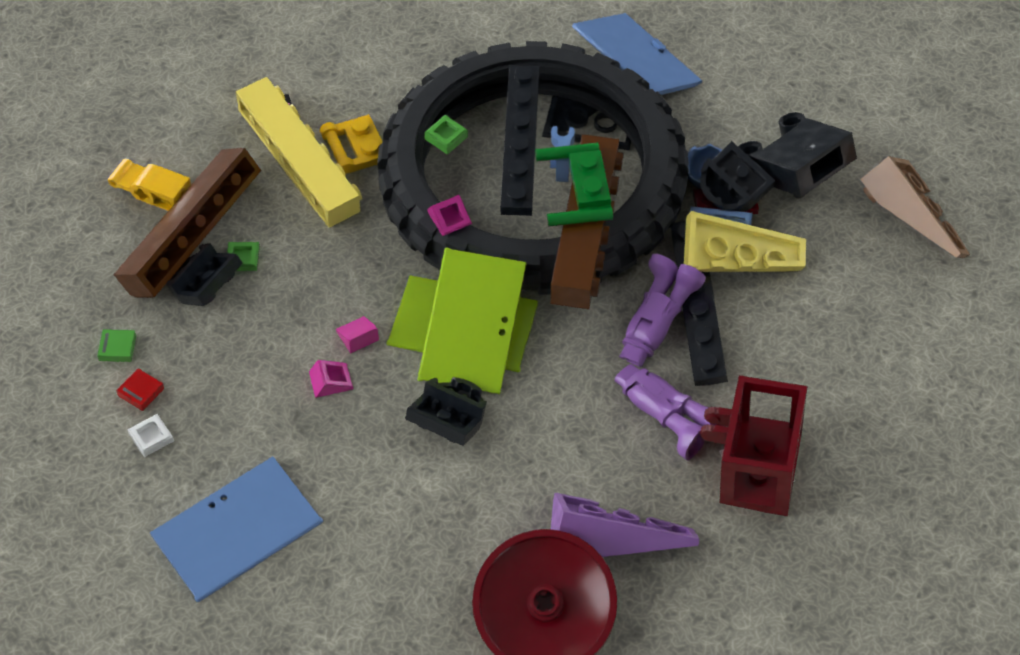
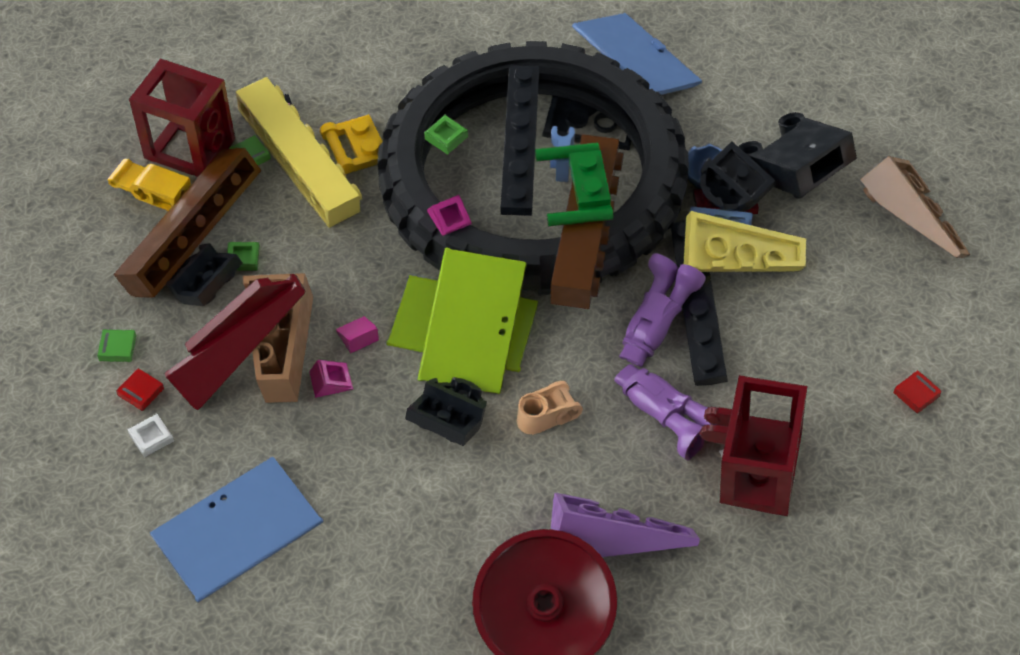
(193, 105): none -> dark red piece
(232, 337): none -> dark red wedge
(255, 149): none -> bright green tile
(282, 352): none -> medium nougat wedge
(552, 408): none -> light nougat piece
(917, 391): none -> red tile

